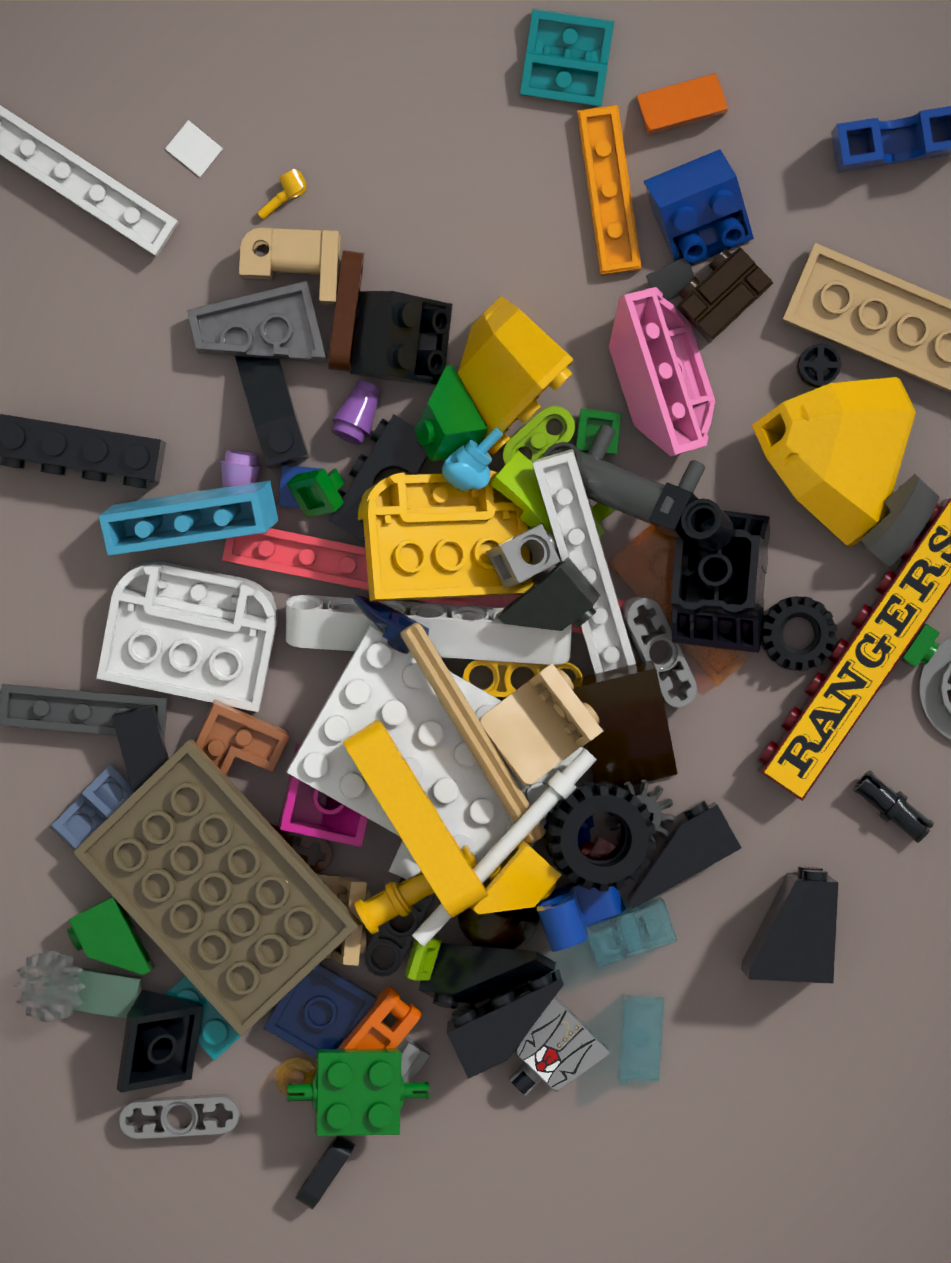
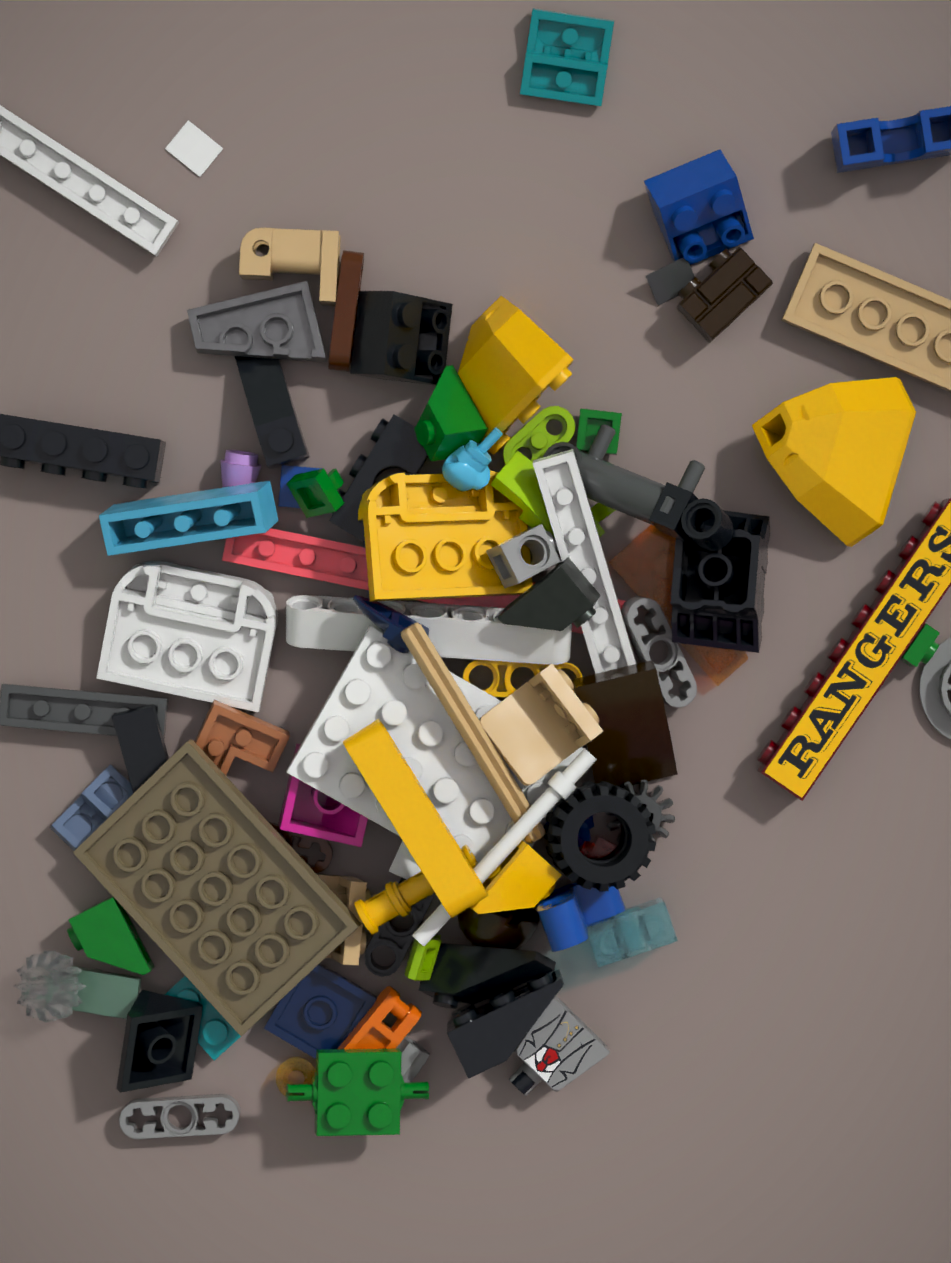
(293, 186): yellow hand -> none
(325, 1171): black beam -> none
(357, 413): medium lavender cone -> none
(609, 190): light orange tile -> none
(640, 1038): clear light blue panel -> none
(661, 372): bright pink wedge -> none
(682, 104): orange slope -> none
(690, 848): black slope -> none
(797, 931): black slope -> none
(823, 639): black tyre -> none
(826, 358): black wheel -> none
(893, 806): black pin -> none
(910, 511): dark grey slope -> none

